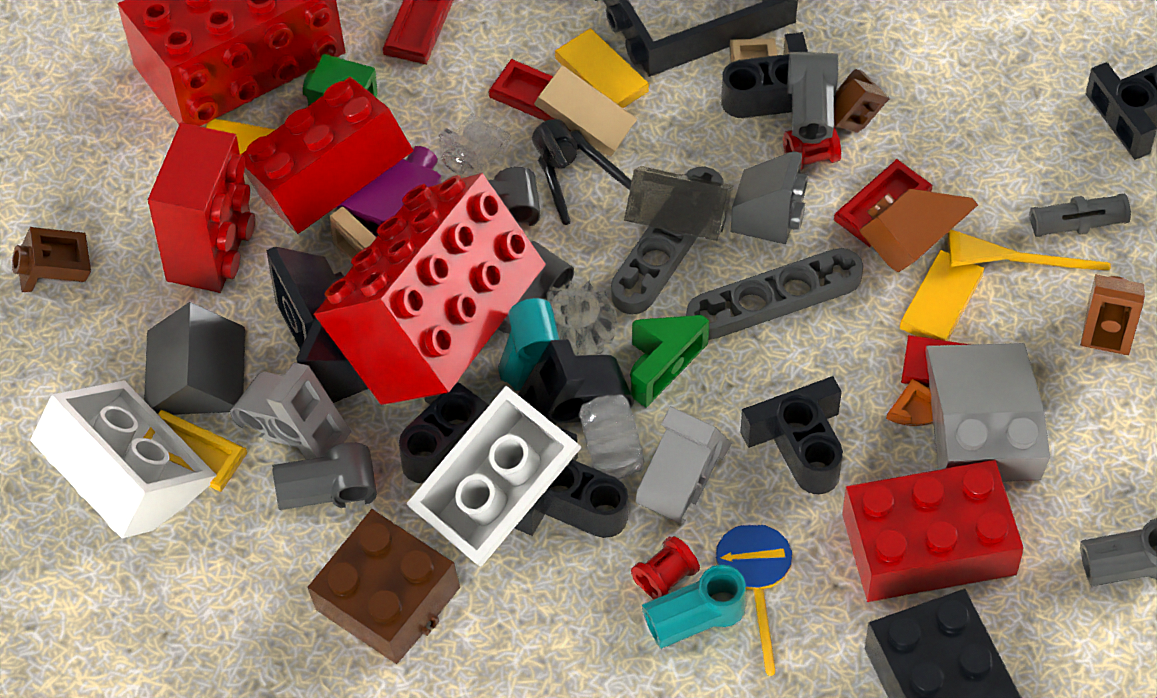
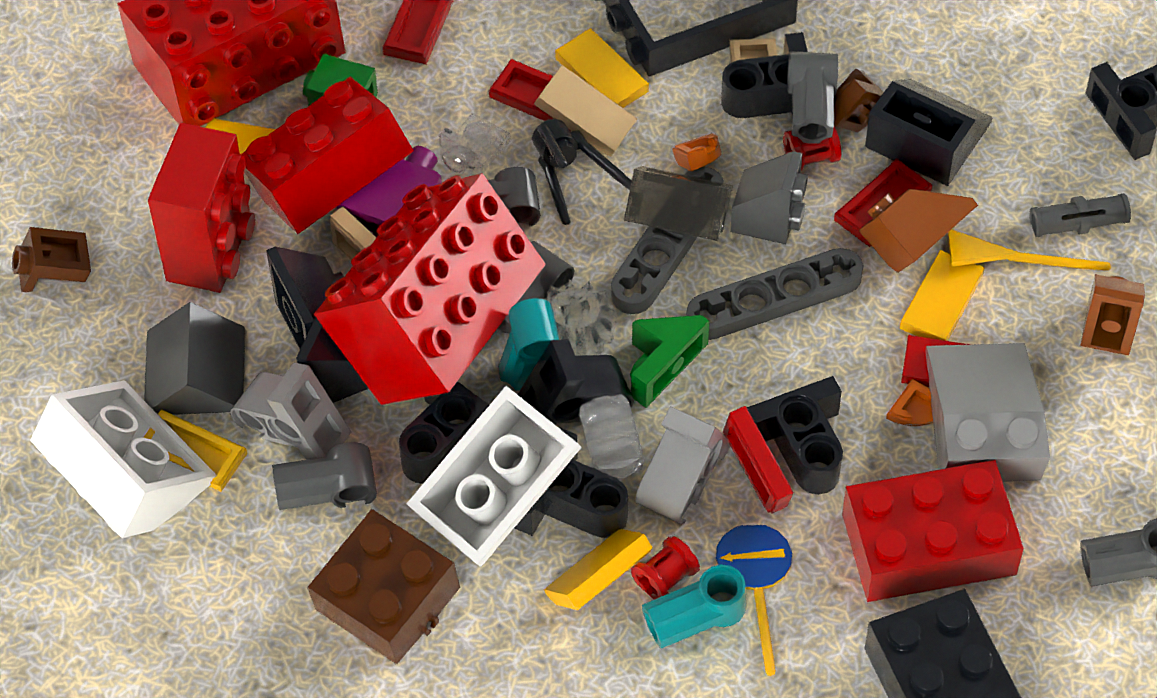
(598, 569): none -> yellow tile
(692, 153): none -> orange tile
(757, 460): none -> red tile
(924, 129): none -> black slope

